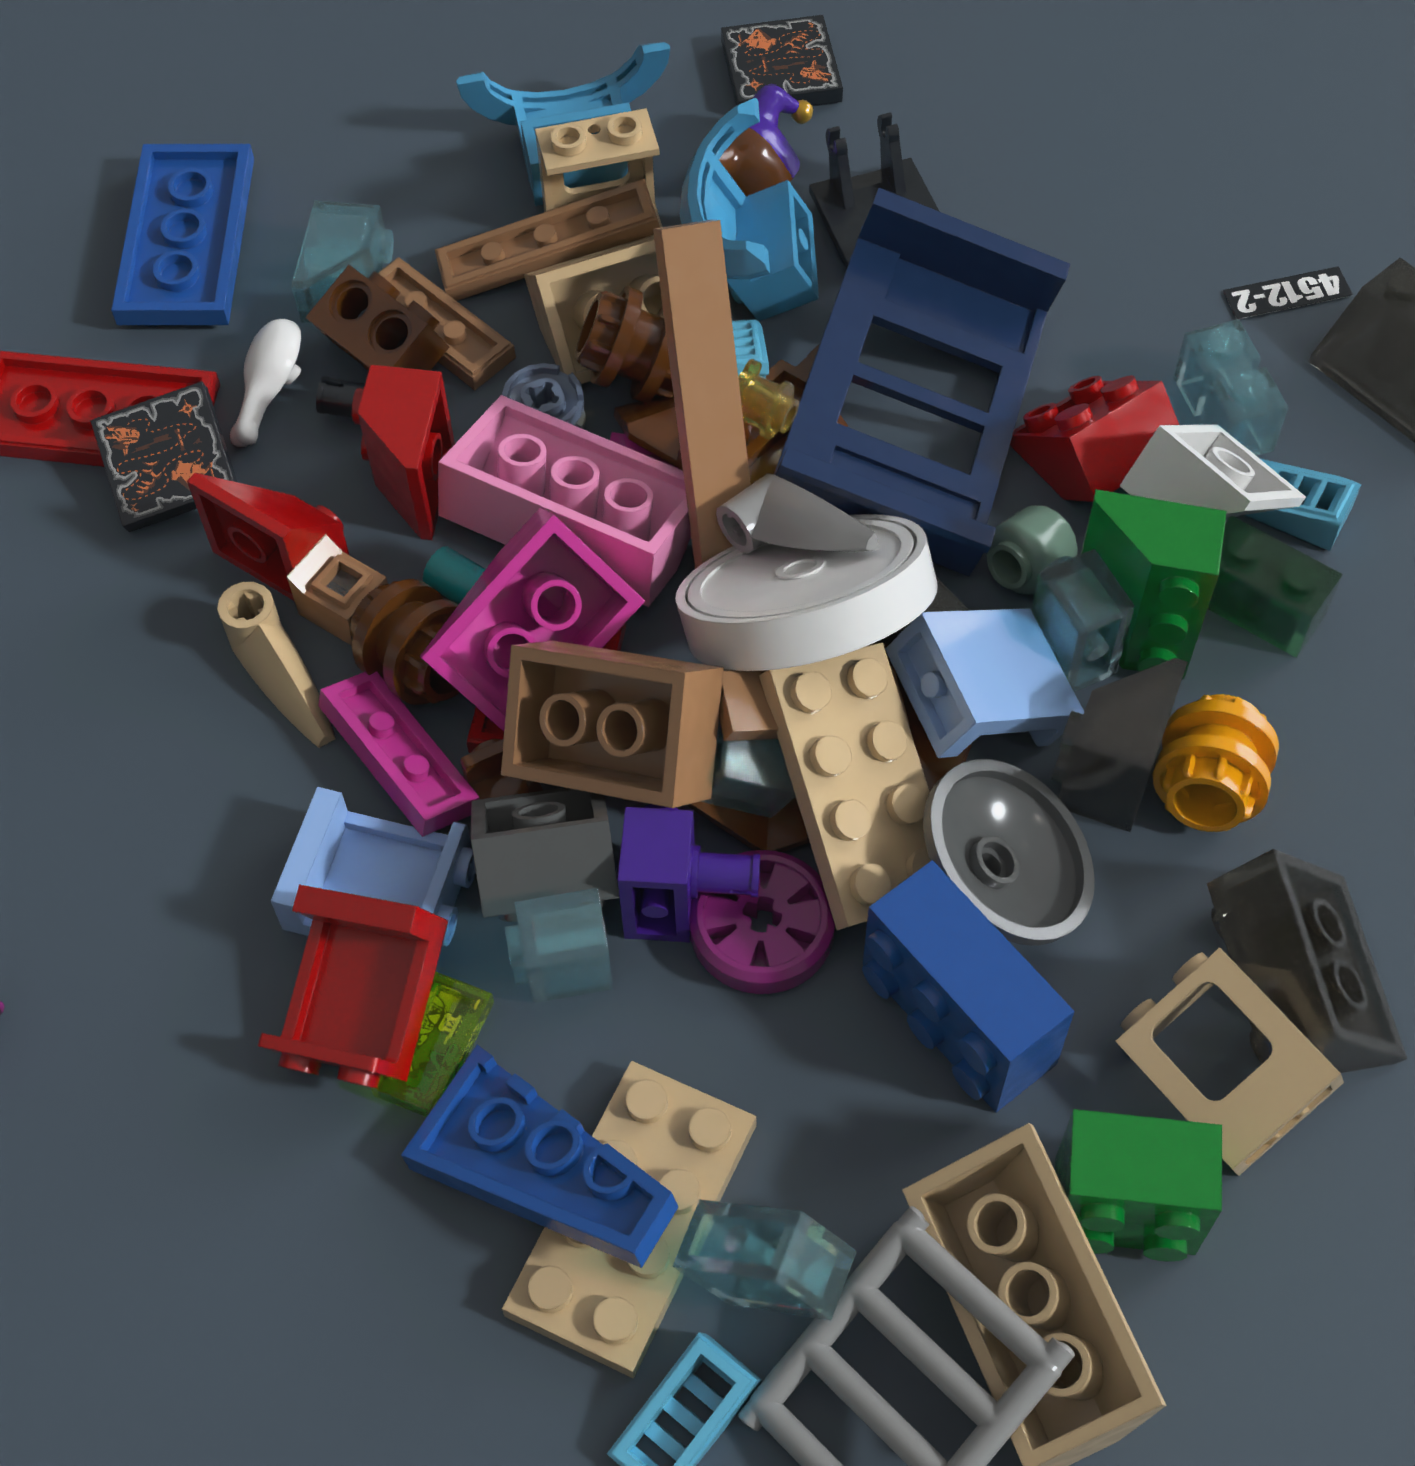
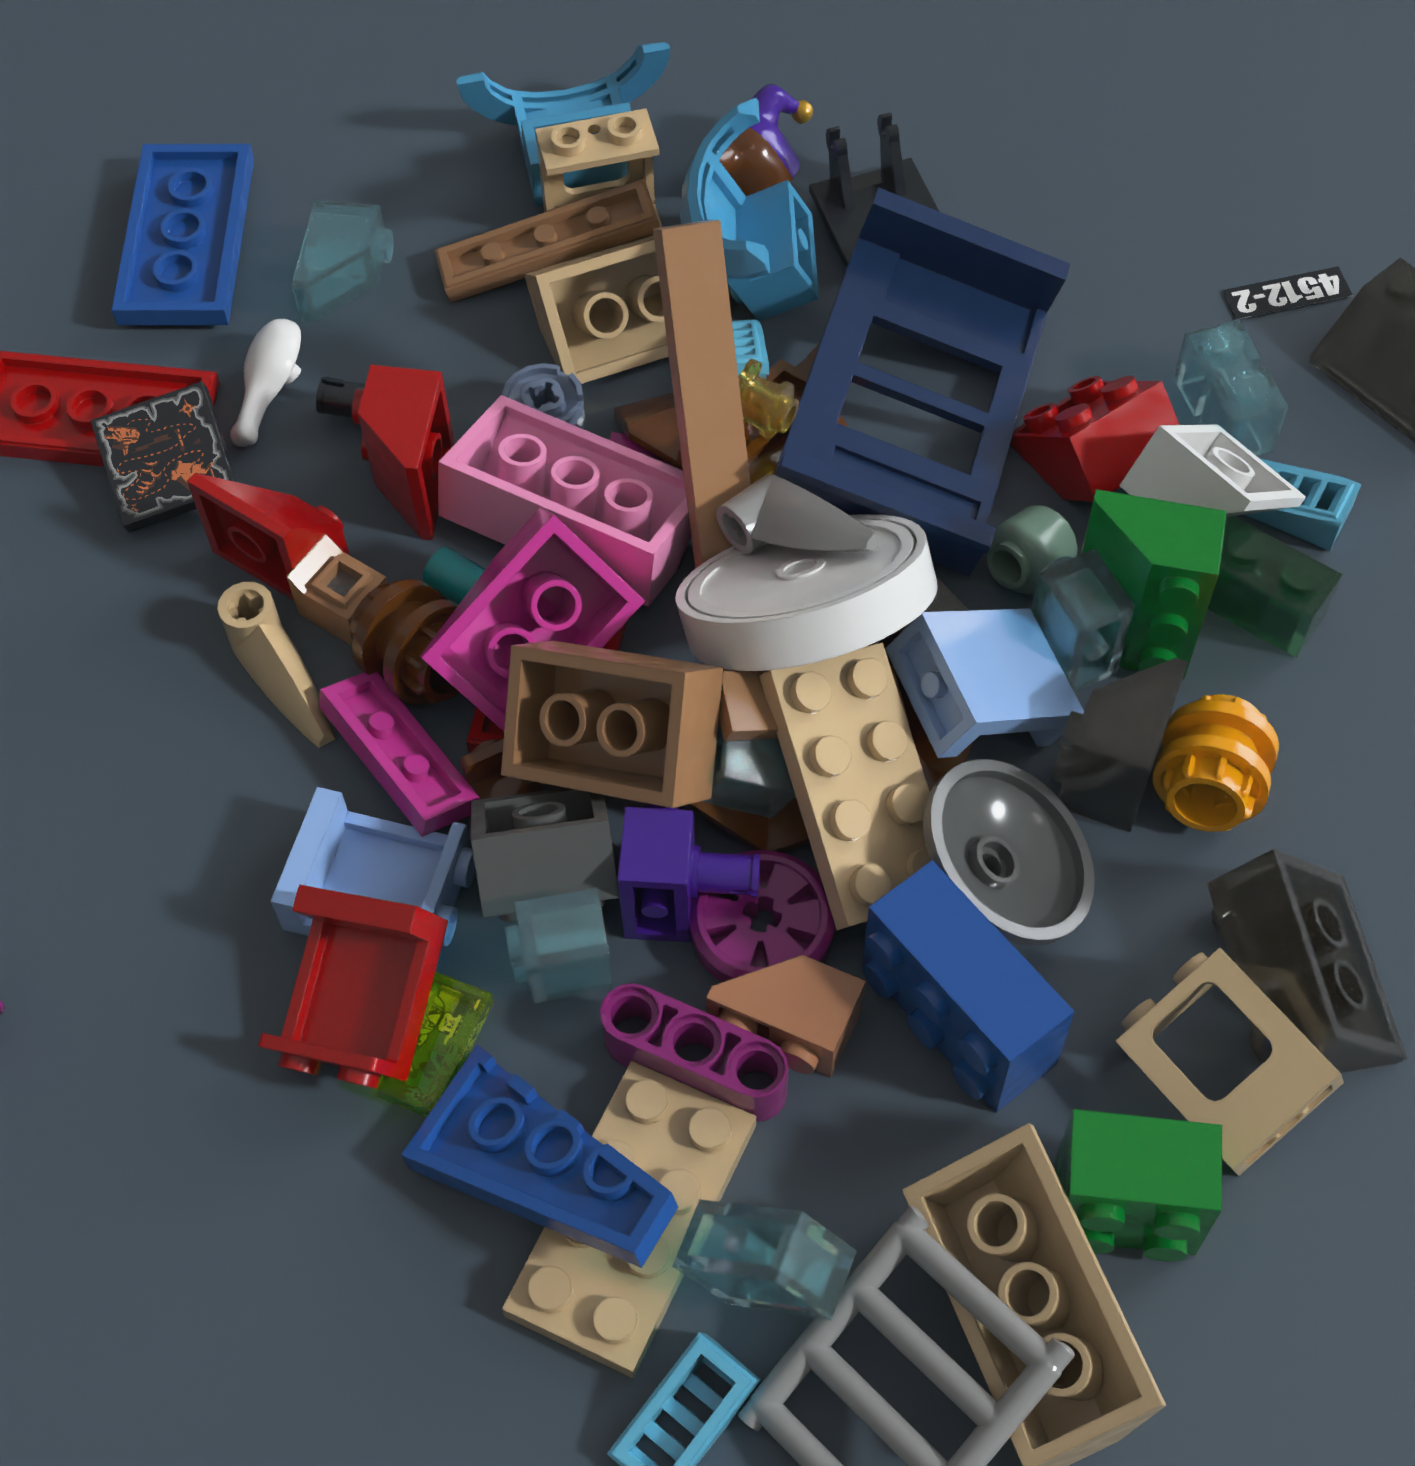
(381, 327): reddish brown brick -> none
(474, 347): medium nougat tile -> none
(626, 343): reddish brown piece -> none
(678, 1025): none -> magenta beam
(785, 53): black tile -> none
(796, 1006): none -> nougat slope

